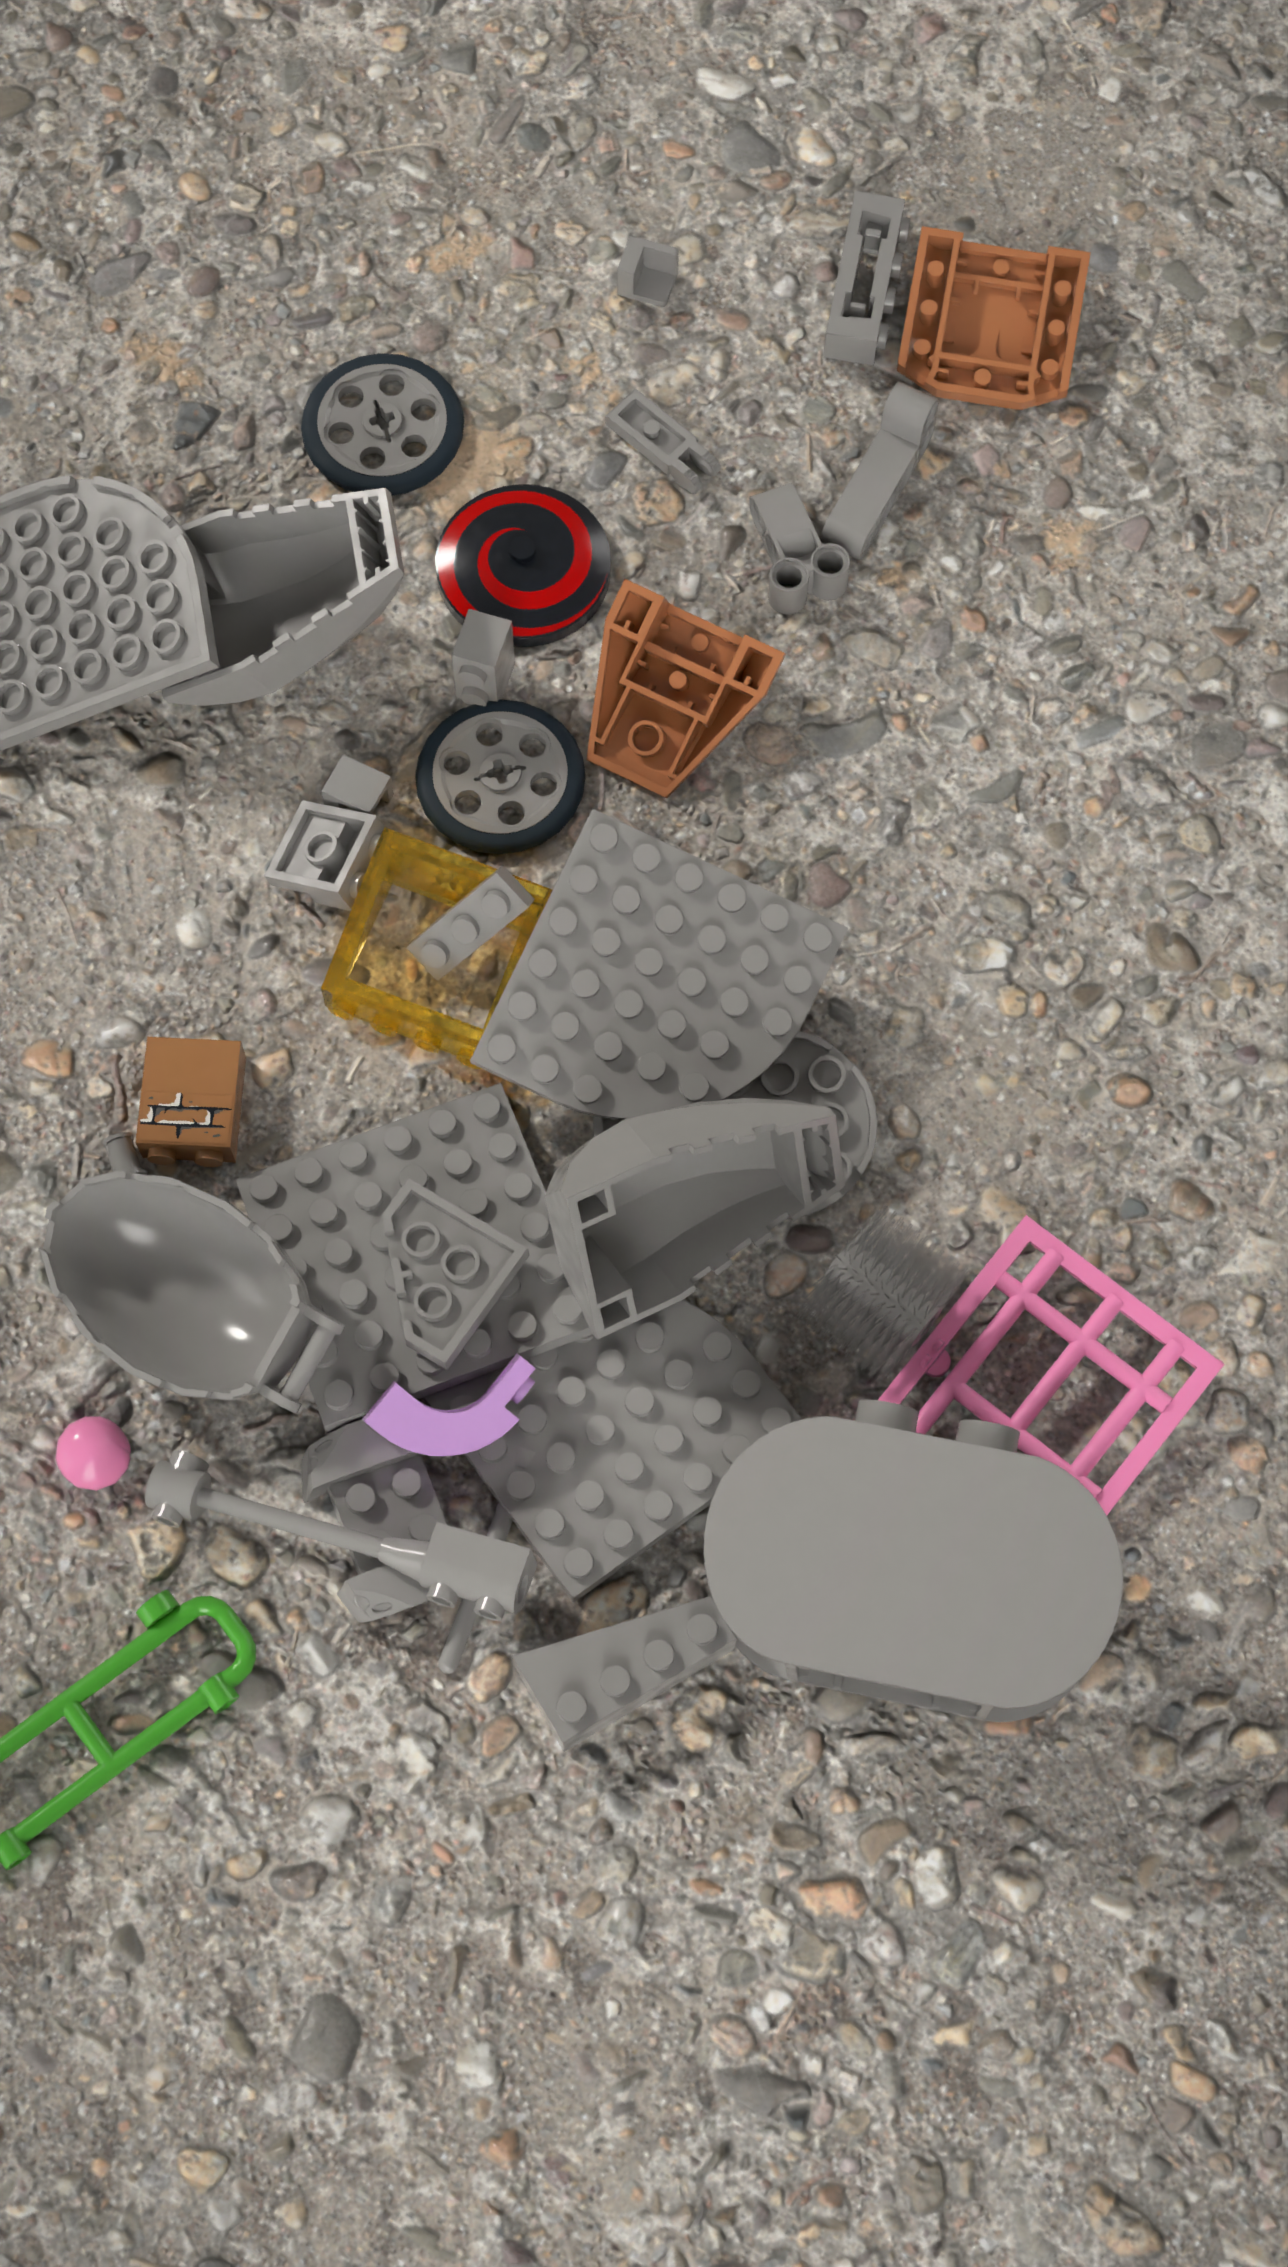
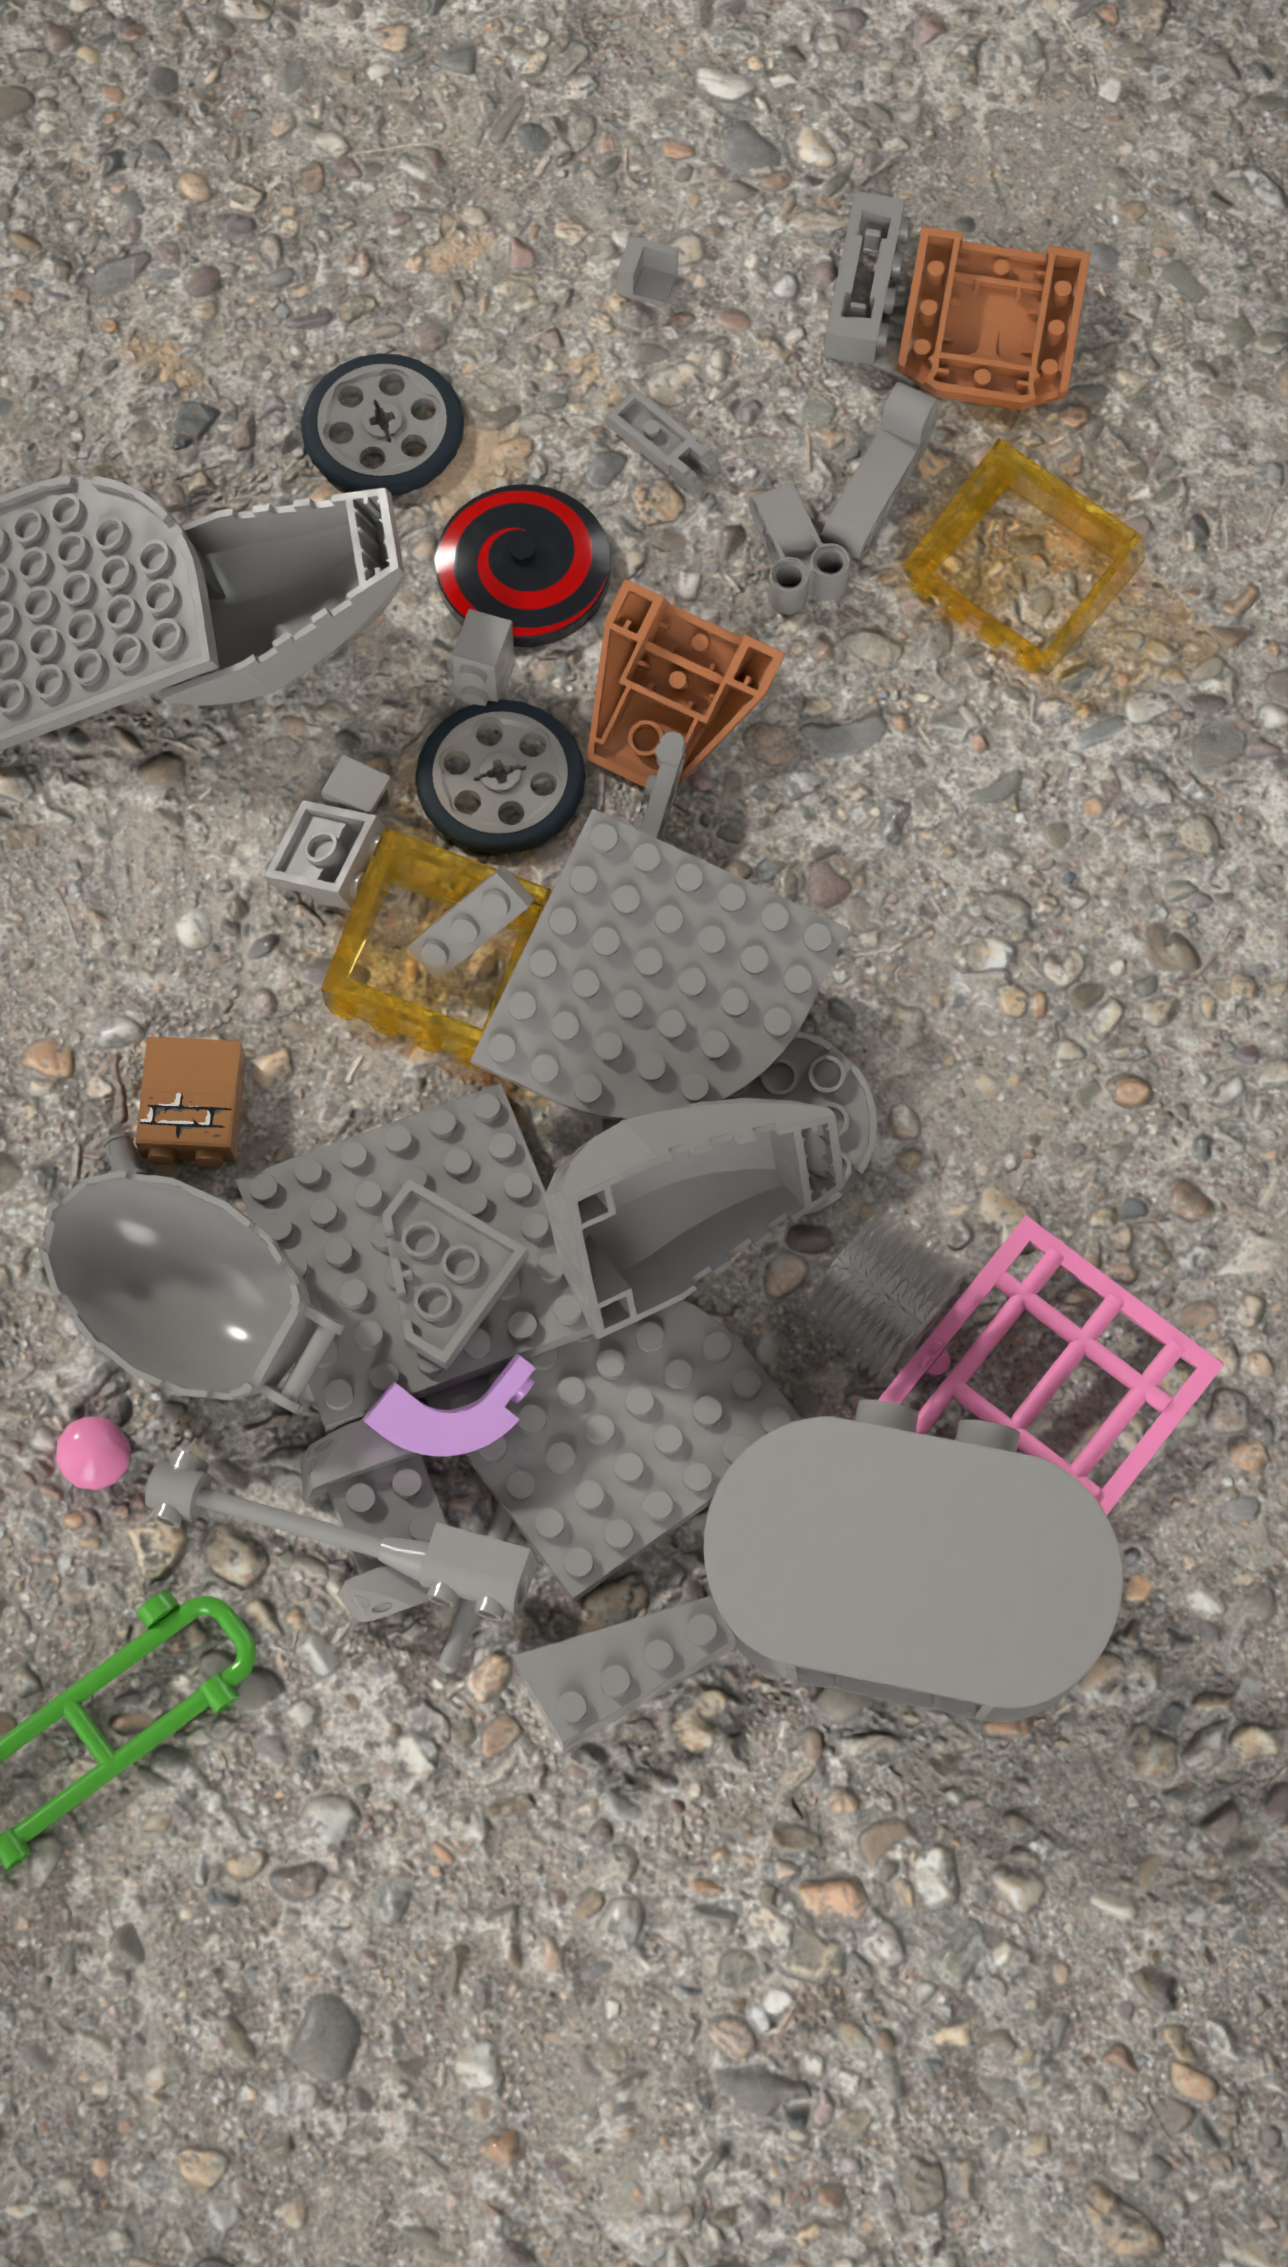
(661, 789): none -> light grey hinge
(1009, 469): none -> clear yellow windscreen

